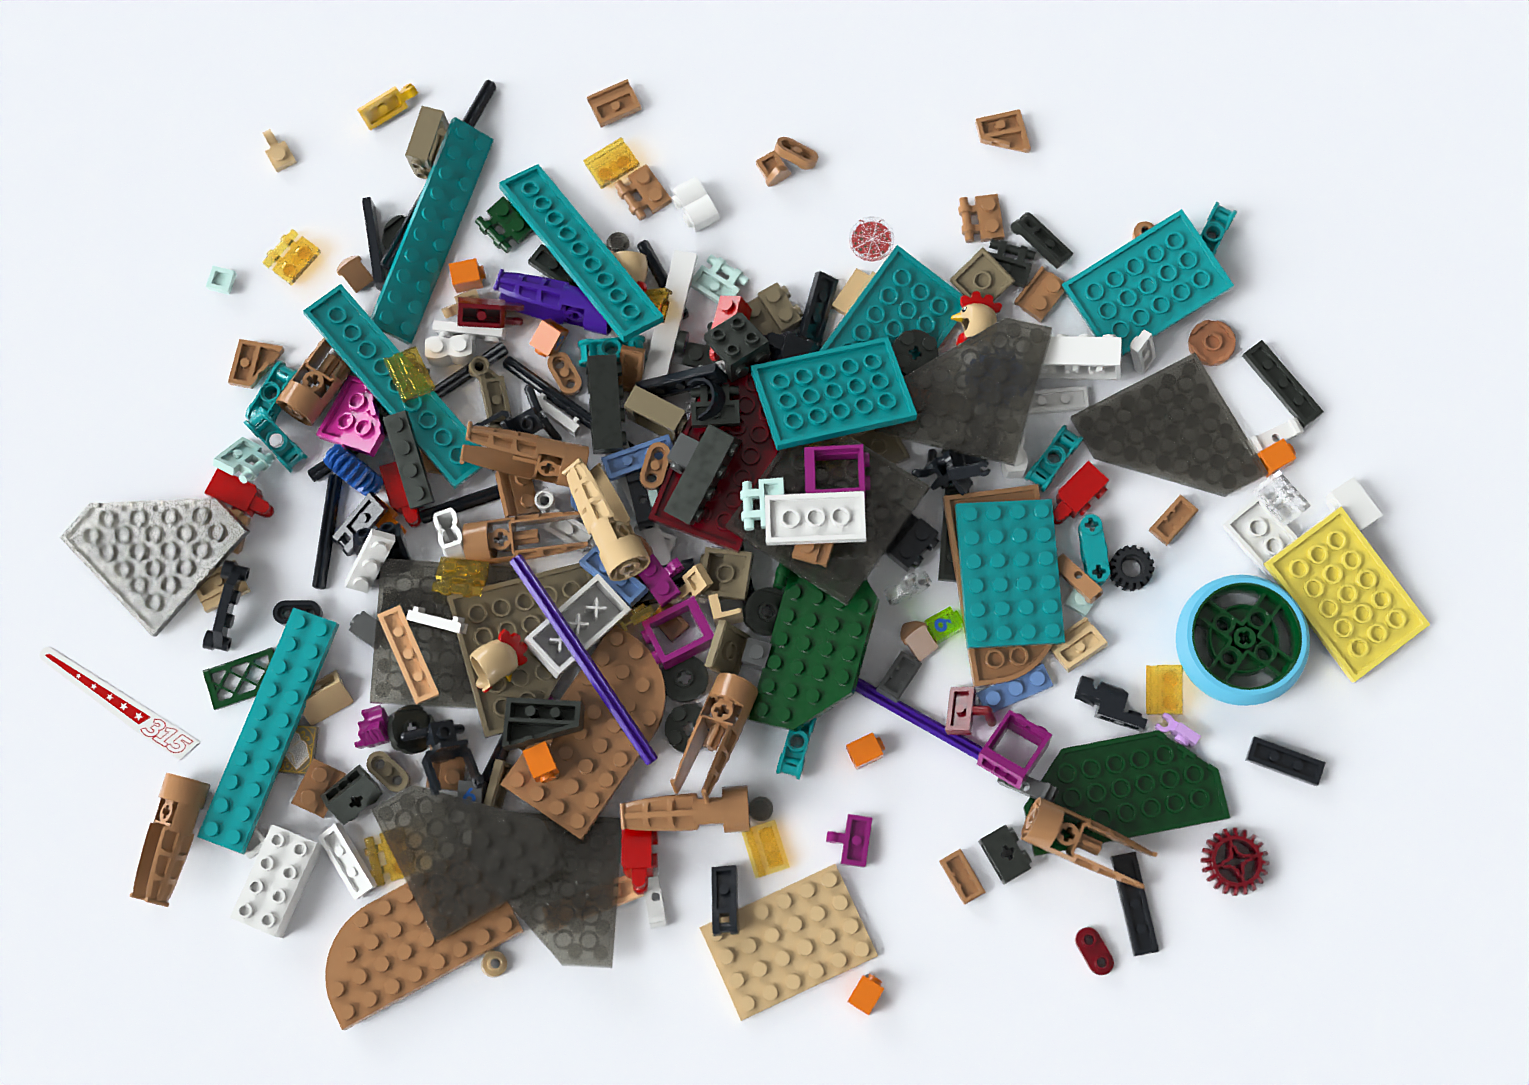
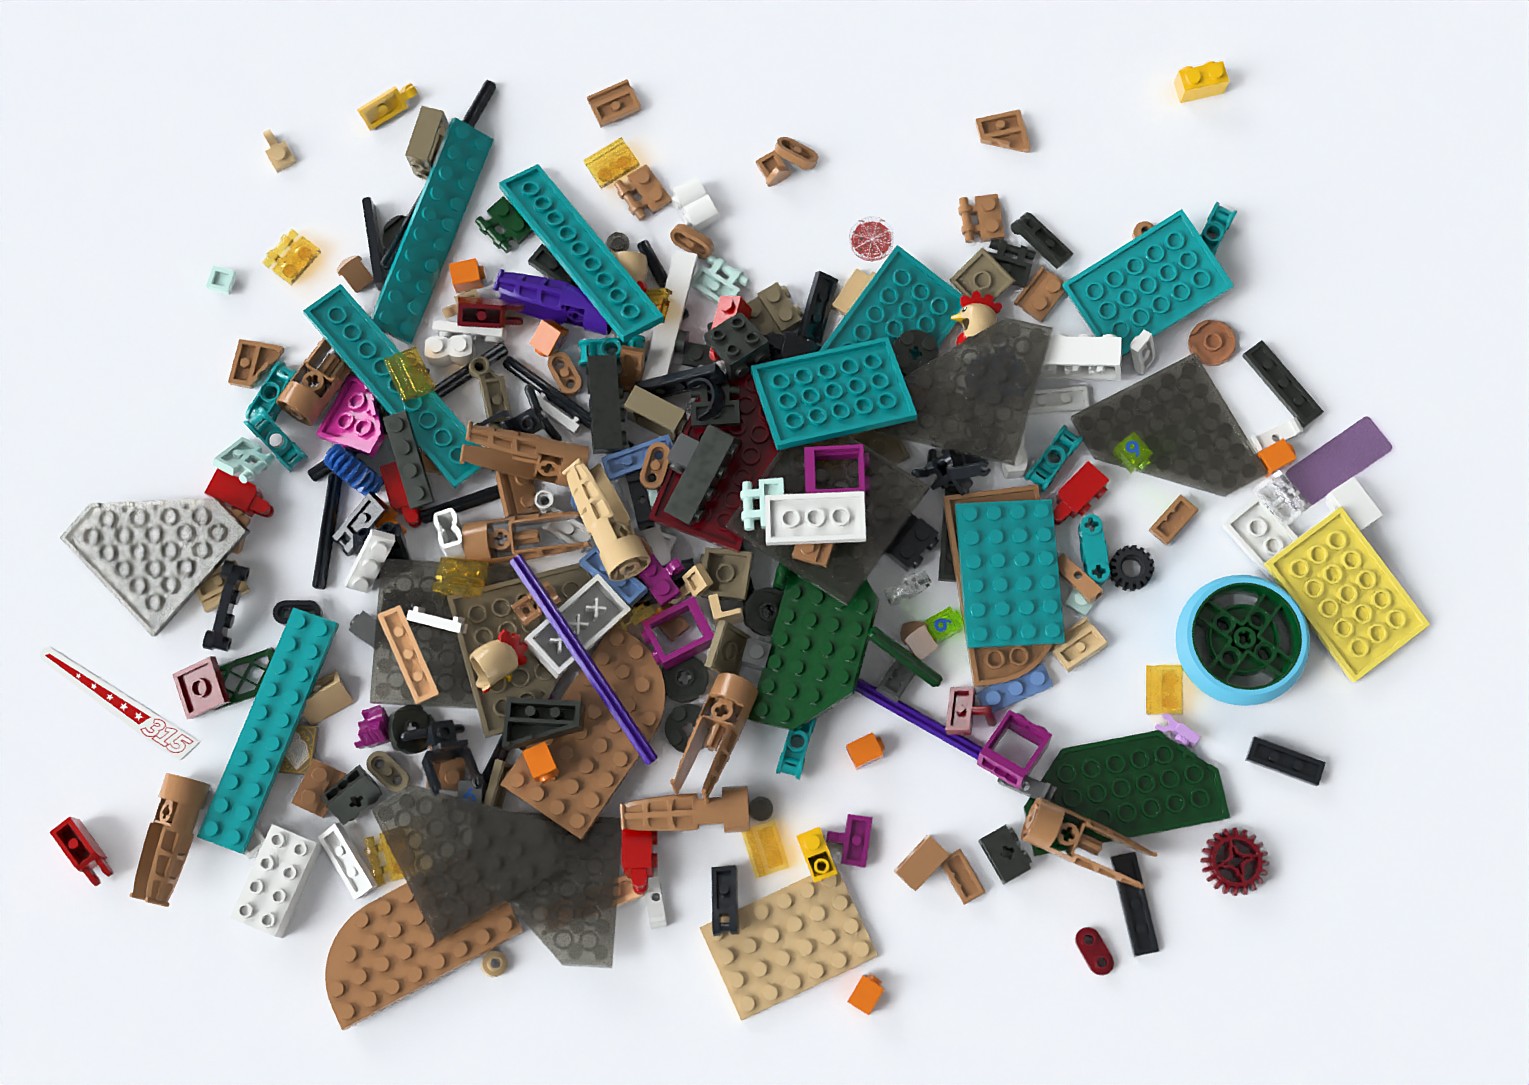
(81, 848): none -> red hinge
(201, 687): none -> plate
(525, 609): none -> medium nougat hips
(692, 241): none -> medium nougat plate
(816, 854): none -> yellow slope
(904, 656): none -> dark green axle
(921, 862): none -> medium nougat hinge
(1110, 703): black plate -> none
(1133, 453): none -> clear neon green brick
(1201, 81): none -> yellow brick
(1338, 460): none -> clear purple piece

